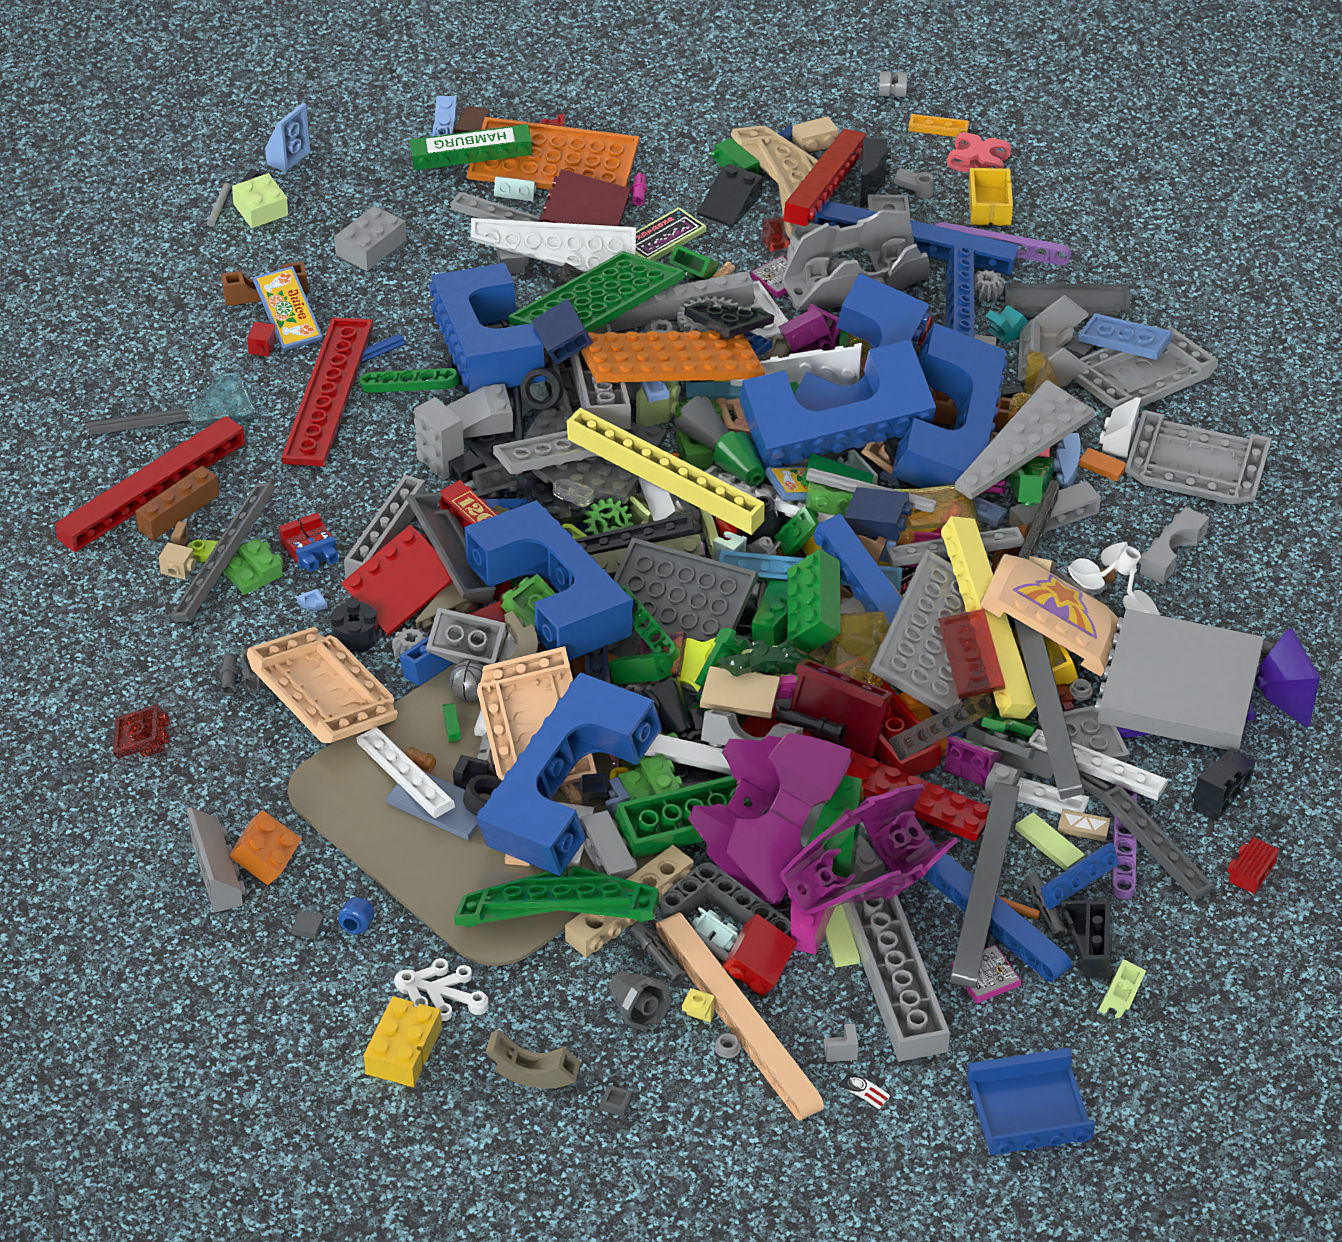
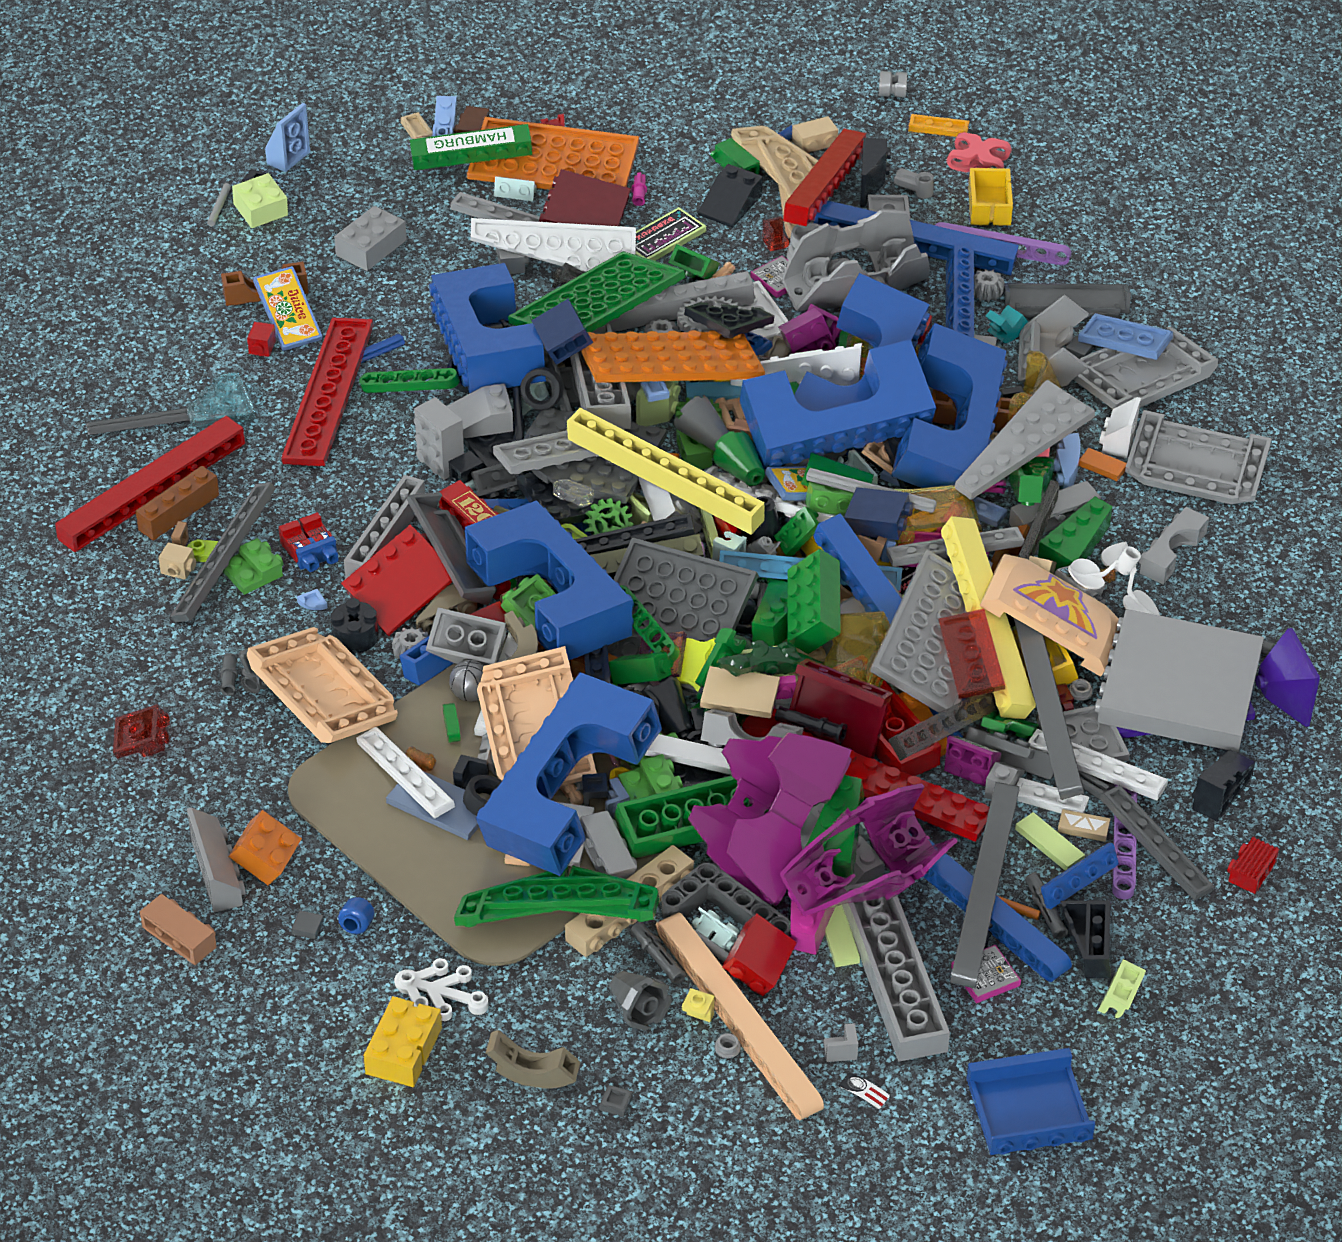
(178, 929): none -> nougat brick
(416, 126): none -> tan tile
(1077, 534): none -> green wedge

